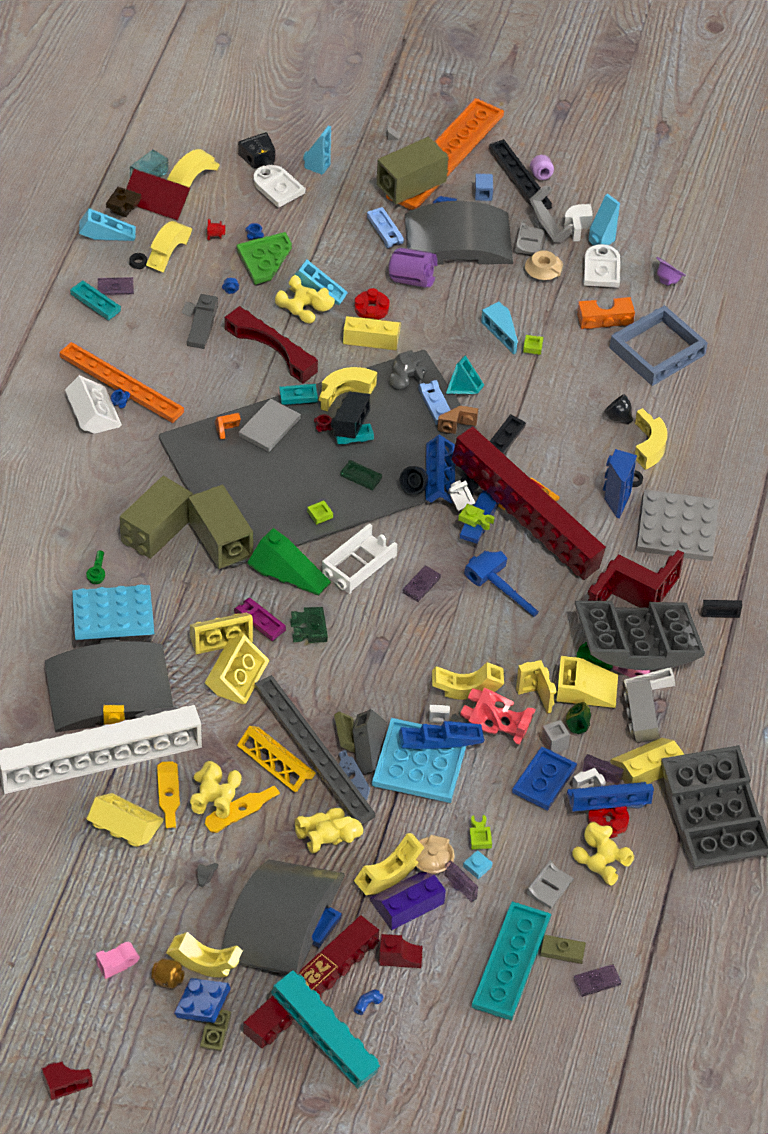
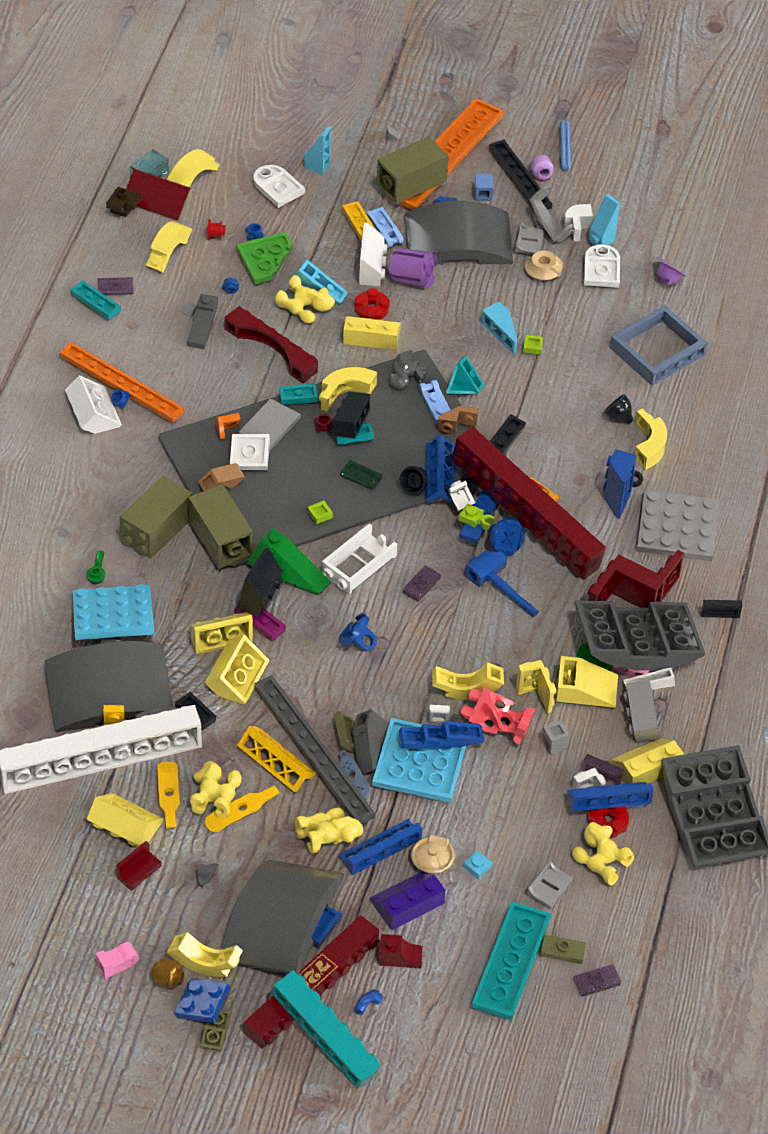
(64, 1081): dark red arch -> none
(103, 227): medium azure slope -> none
(137, 866): none -> dark red panel
(138, 256): black piece -> none
(205, 715): none -> black plate
(227, 475): none -> medium nougat slope
(250, 451): none -> white plate
(257, 150): black torso -> none
(261, 584): none -> black slope
(315, 625): clear green plate -> none
(356, 217): none -> yellow plate
(356, 631): none -> blue tile
(372, 257): none -> white slope
(383, 849): none -> blue fence
(397, 866): light yellow arch -> none
(461, 881): clear purple plate -> none
(479, 834): lime plate -> none
(506, 536): none -> blue tile
(544, 778): blue plate -> none
(565, 145): none -> medium blue axle
(579, 718): dark green rock -> none
(593, 316): orange arch -> none

